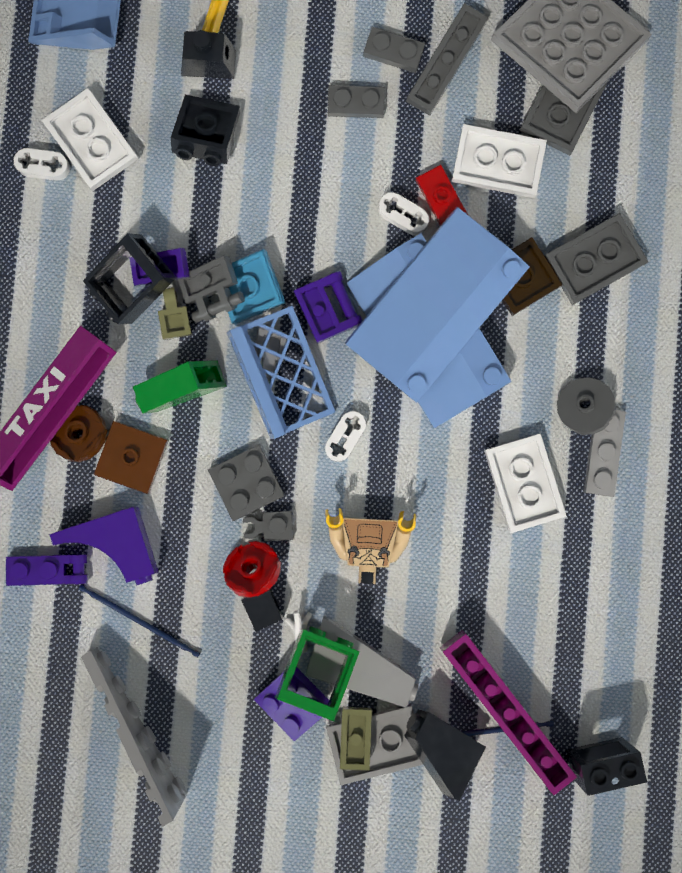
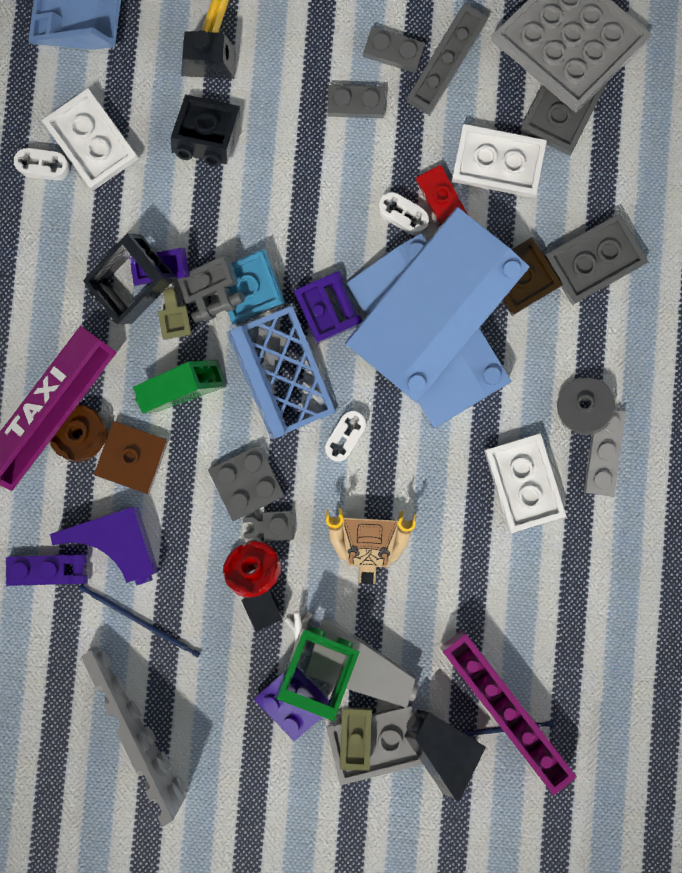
(602, 761): black window -> none

